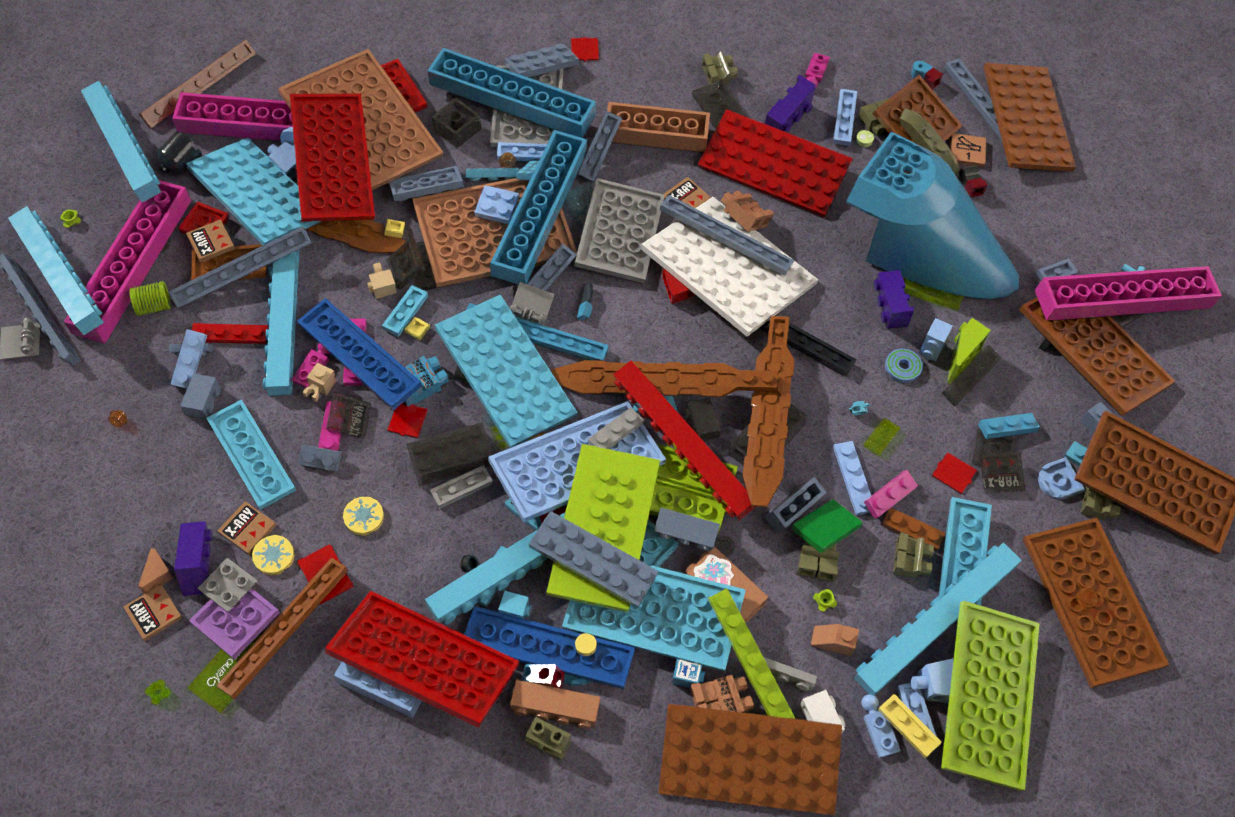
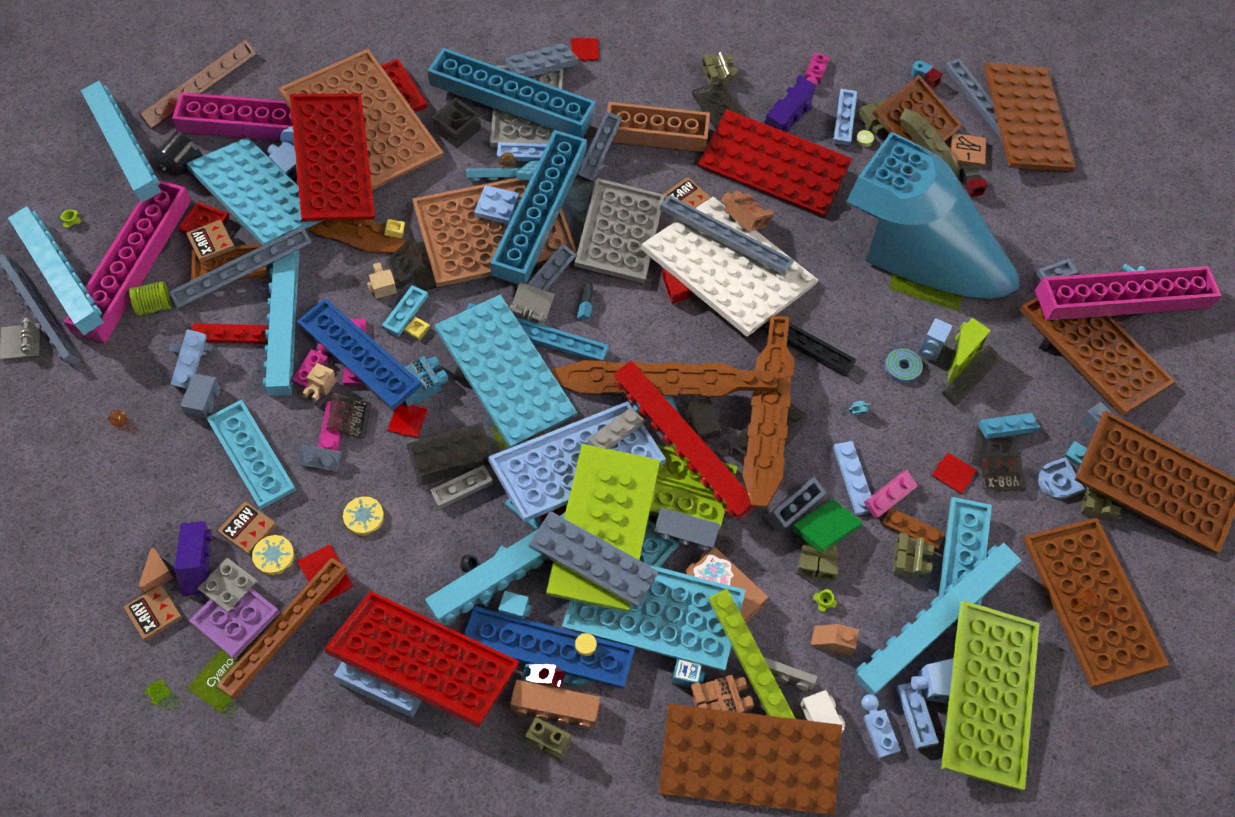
(426, 183): sand blue plate -> none
(881, 436): clear neon green tile -> none
(893, 299): dark purple wedge -> none
(909, 726): light yellow plate -> none

